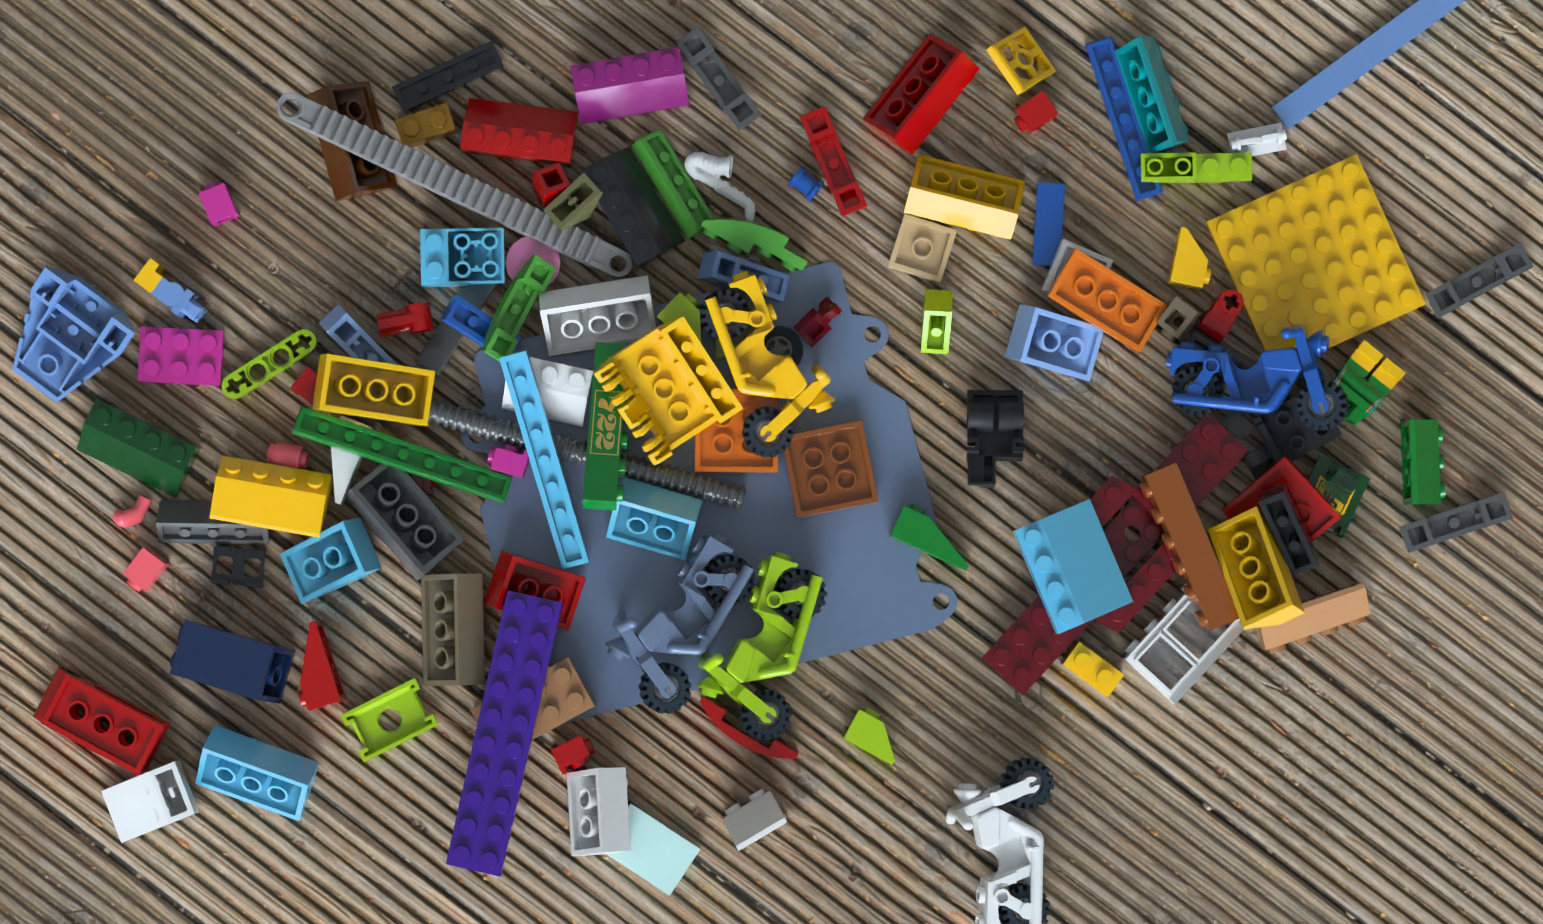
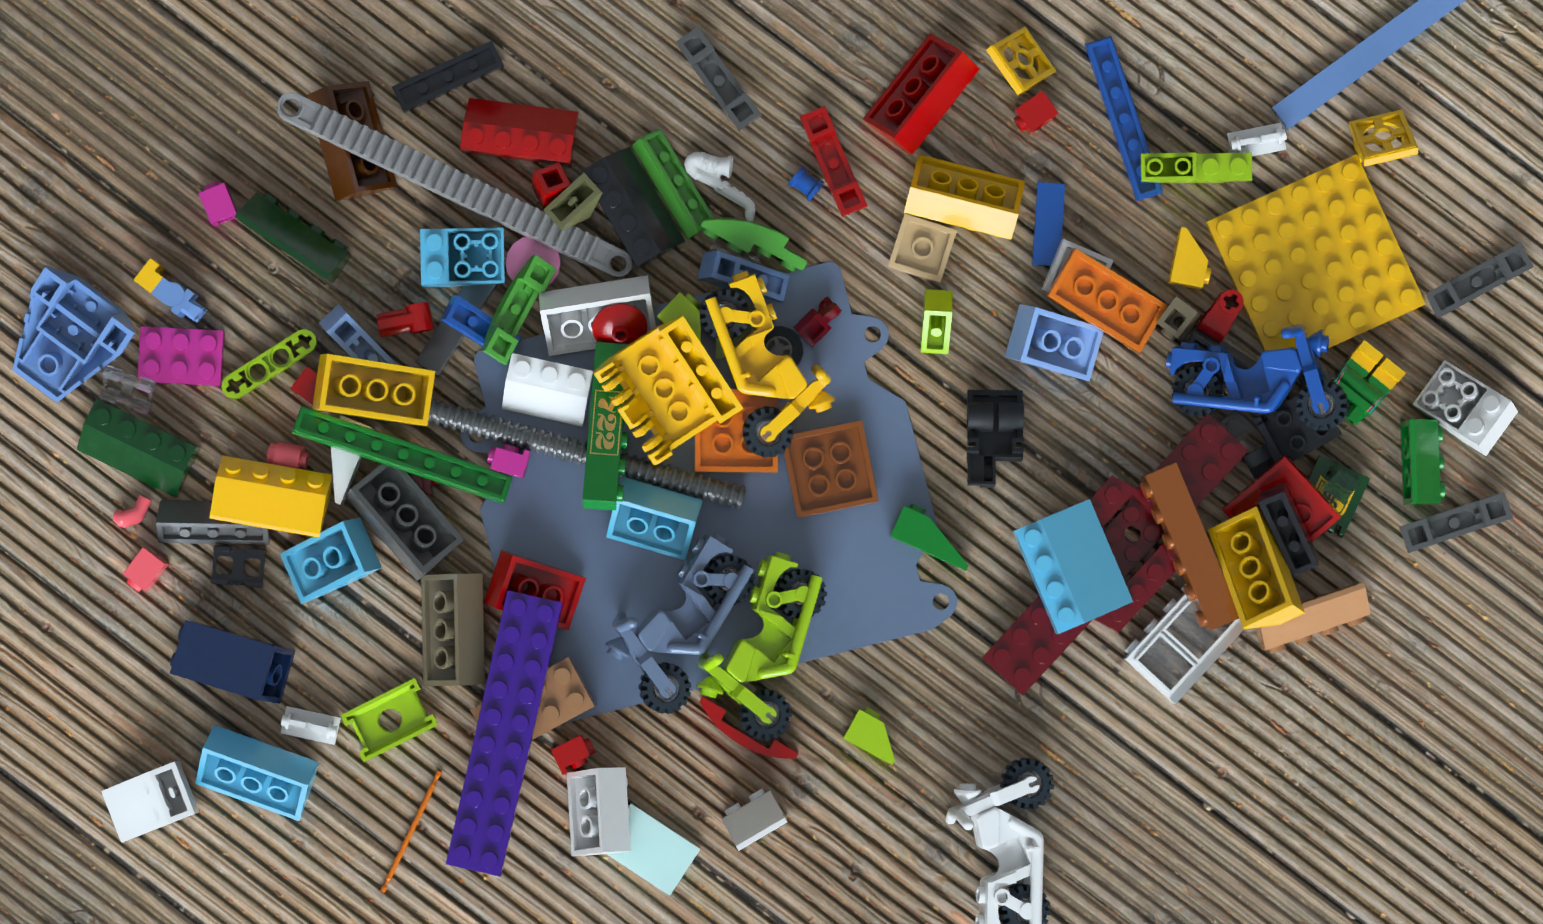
(60, 713): red hinge -> none
(126, 395): none -> clear piece
(293, 236): none -> dark green slope
(310, 725): none -> white hinge
(319, 675): red slope -> none
(411, 830): none -> orange piece
(426, 126): pearl gold brick -> none
(544, 459): medium azure plate -> none
(619, 318): none -> red dish
(629, 85): magenta slope -> none
(1092, 669): yellow brick -> none
(1151, 94): teal slope -> none
(1395, 119): none -> yellow piece
(1466, 407): none -> white slope

